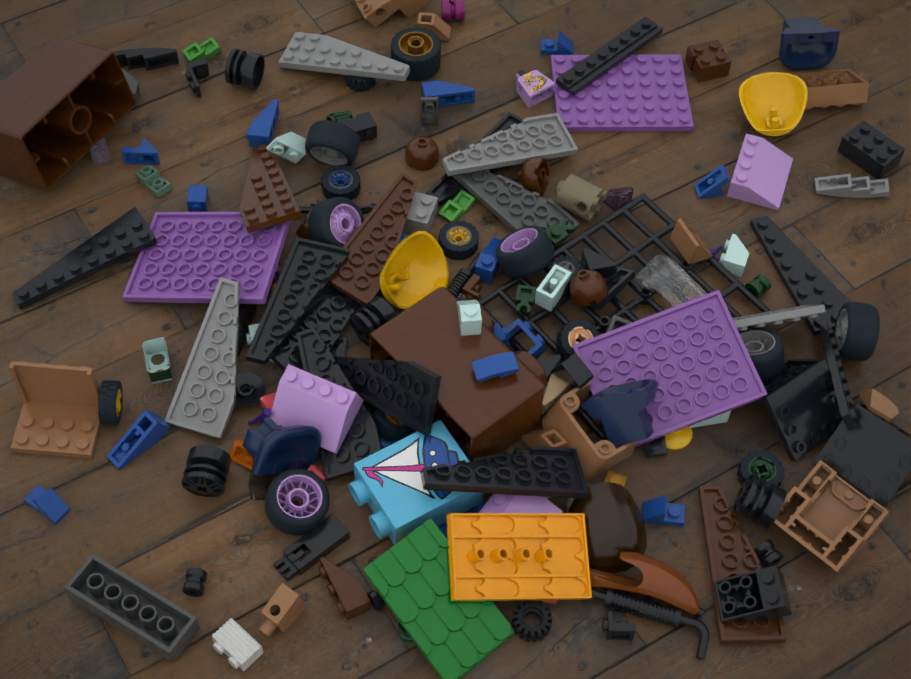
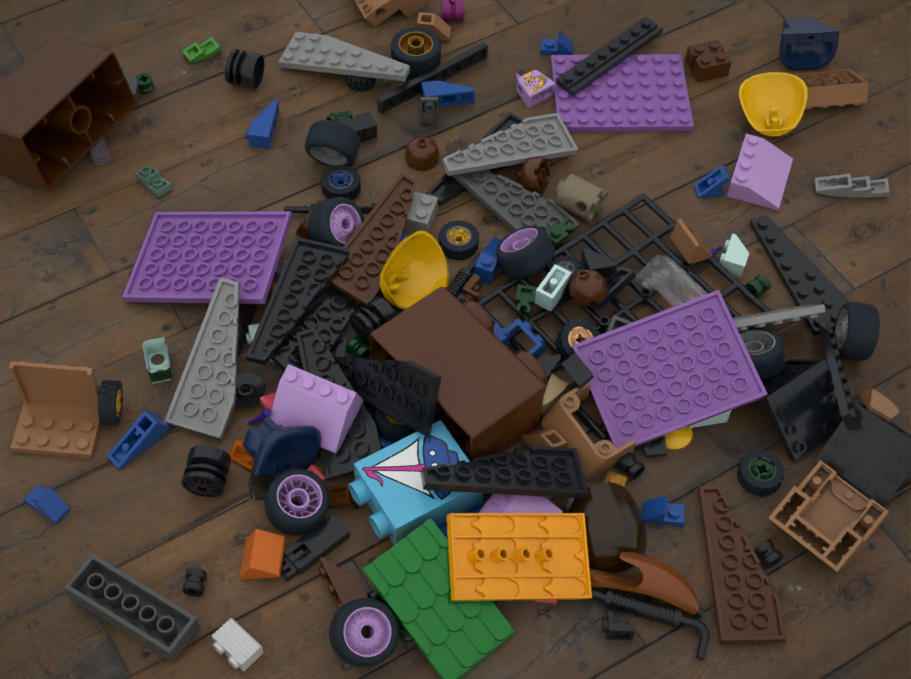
(110, 245): black wing -> none
(141, 155): blue slope -> none
(145, 83): none -> dark green wheel
(147, 57): black slope -> none
(196, 70): black bracket -> none
(198, 198): blue brick -> none
(262, 555): none -> orange slope
(266, 193): reddish brown wing -> none
(281, 610): medium nougat torso -> none
(288, 146): light aqua slope -> none
(341, 496): none -> reddish brown bracket
(347, 637): none -> wheel
(358, 348): none -> dark green wheel
(441, 73): none -> black plate
(458, 206): bright green slope -> none
(469, 317): light aqua slope -> none
(492, 366): blue slope -> none
(532, 632): black tyre -> none
(618, 197): clear purple slope -> none
(624, 410): dark blue piece -> none
(631, 466): none -> black wheel
(753, 596): black slope -> none
(763, 502): black wheel -> none
(871, 150): black brick -> none

